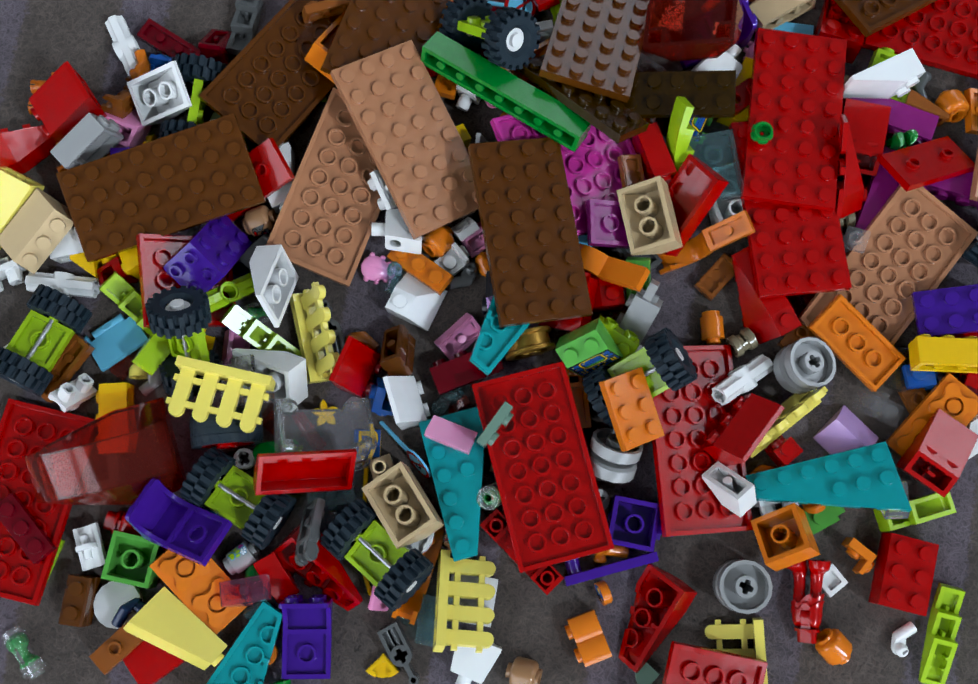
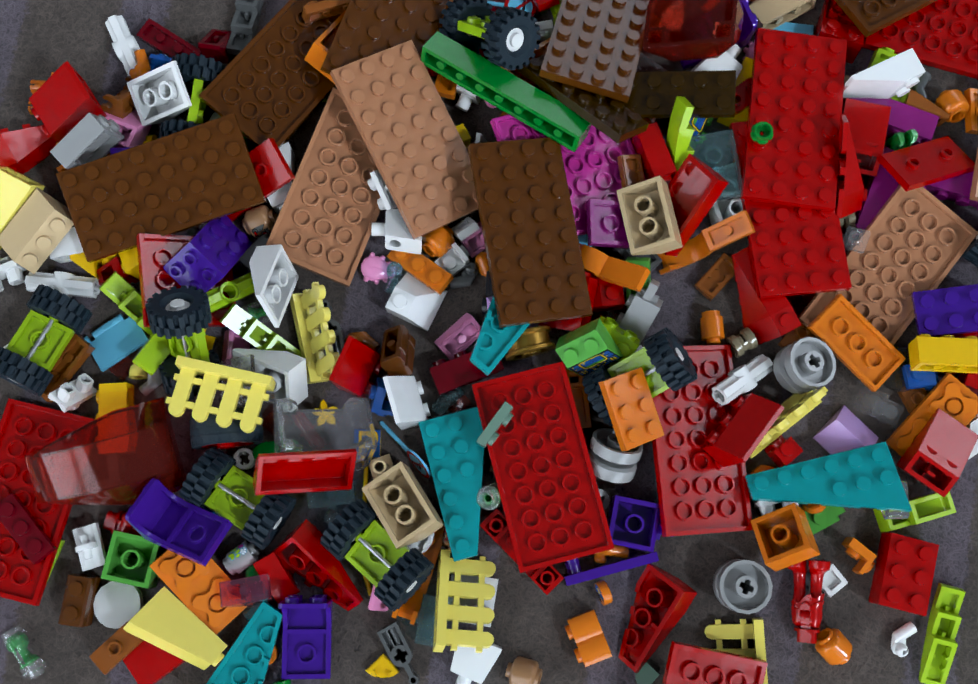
(124, 610): dark blue arm -> none
(309, 532): dark grey hinge -> none
(450, 434): bright pink slope -> none
(730, 488): white slope -> none

